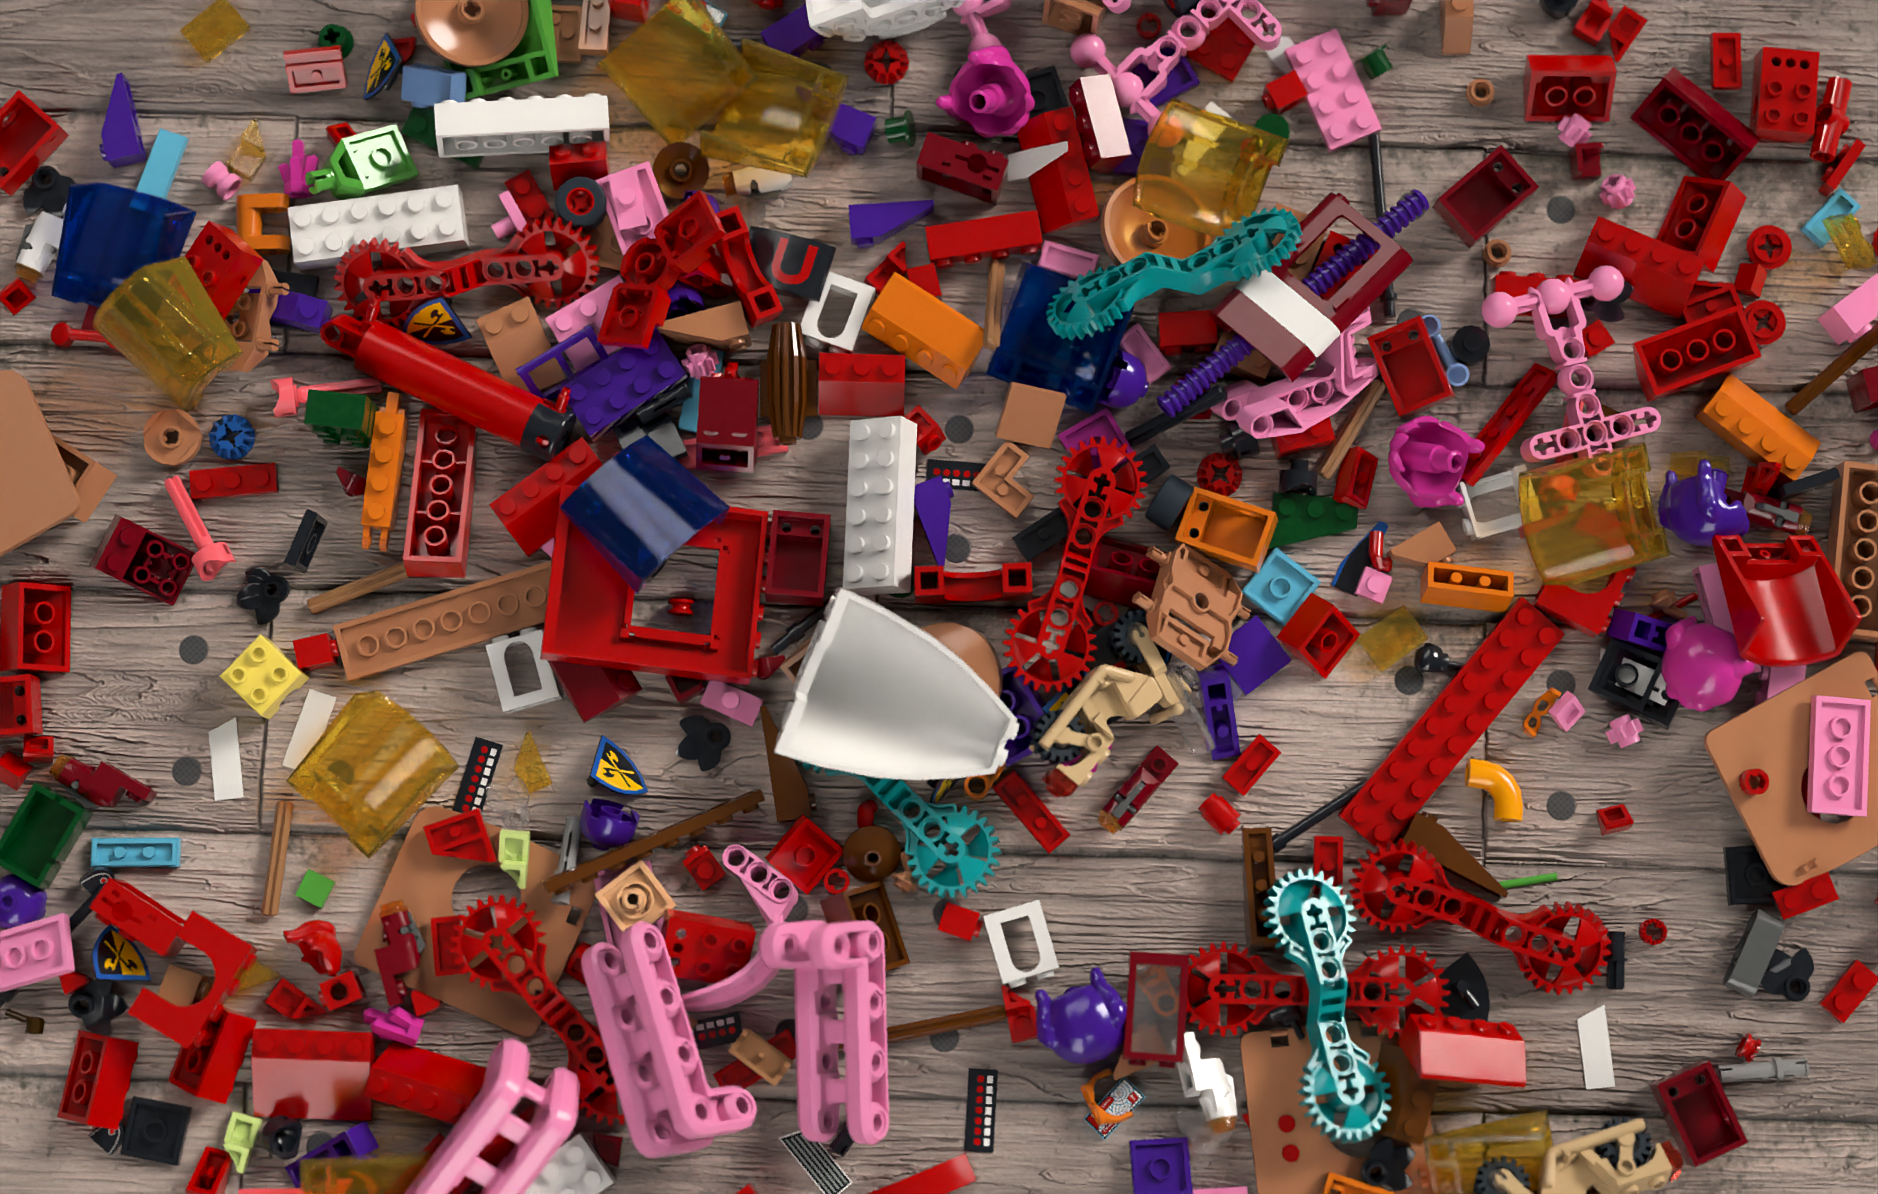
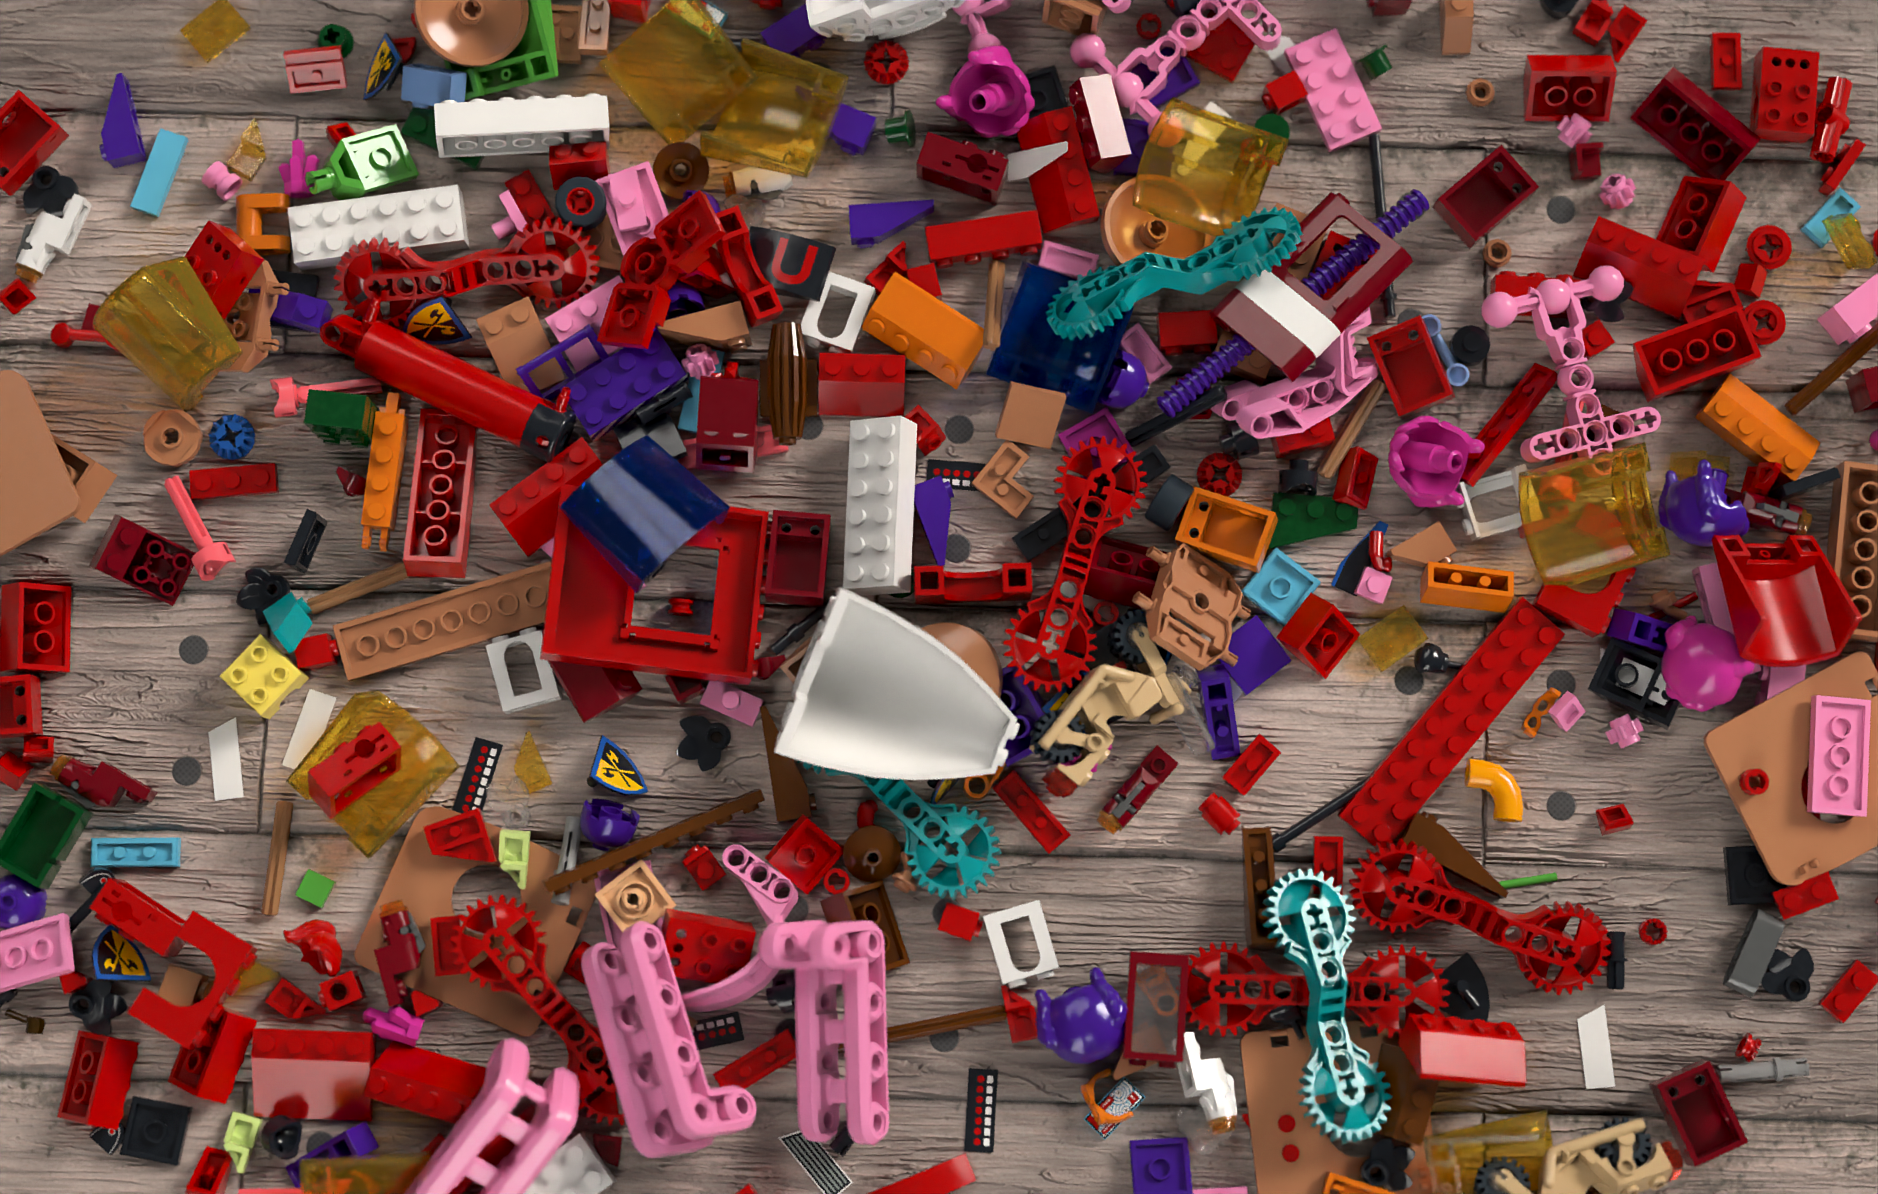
(111, 236): clear blue windscreen -> none
(289, 620): none -> teal slope
(354, 769): none -> red piece
(761, 1056): medium nougat hinge -> none
(782, 992): none -> black piece

